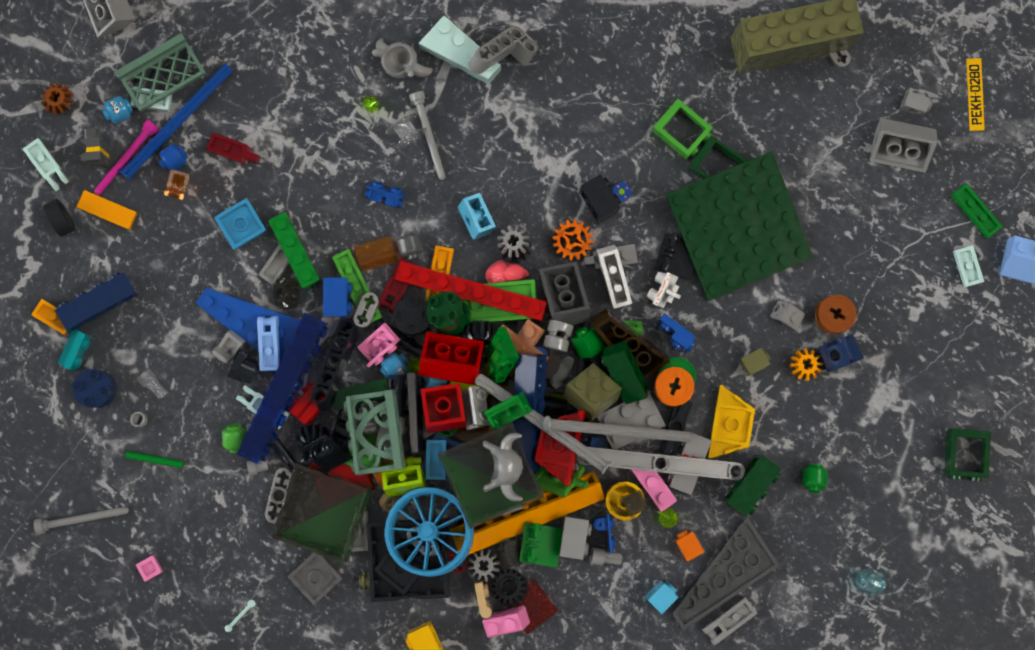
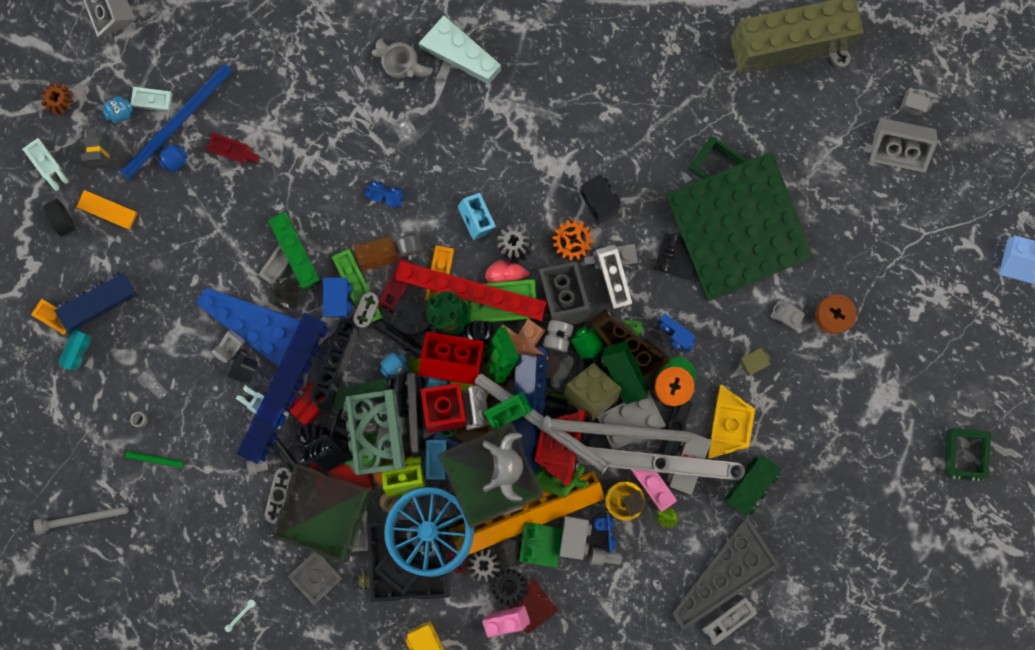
(94, 388): dark blue brick -> none
(148, 129): dark pink piece -> none
(149, 568): bright pink plate -> none
(154, 58): sand green fence -> none
(177, 184): clear orange brick -> none
(232, 437): bright green head -> none
(240, 224): dark azure plate -> none
(268, 343): light blue plate -> none
(370, 103): clear neon green plate -> none
(378, 344): bright pink bracket -> none
(418, 100): light grey piece -> none
(482, 592): tan plate -> none
(511, 41): light grey beam -> none
(599, 442): blue plate -> none
(622, 190): blue tile -> none
(659, 130): bright green window -> none
(662, 596): medium azure brick -> none
(667, 290): white hips -> none
(688, 545): orange brick -> none
(812, 362): light orange gear -> none
(815, 478): green head -> none
(840, 353): dark blue brick -> none
(870, 582): clear light blue head -> none
(968, 266): light aqua plate -> none
(975, 94): yellow sticker -> none
(976, 211): green tile -> none

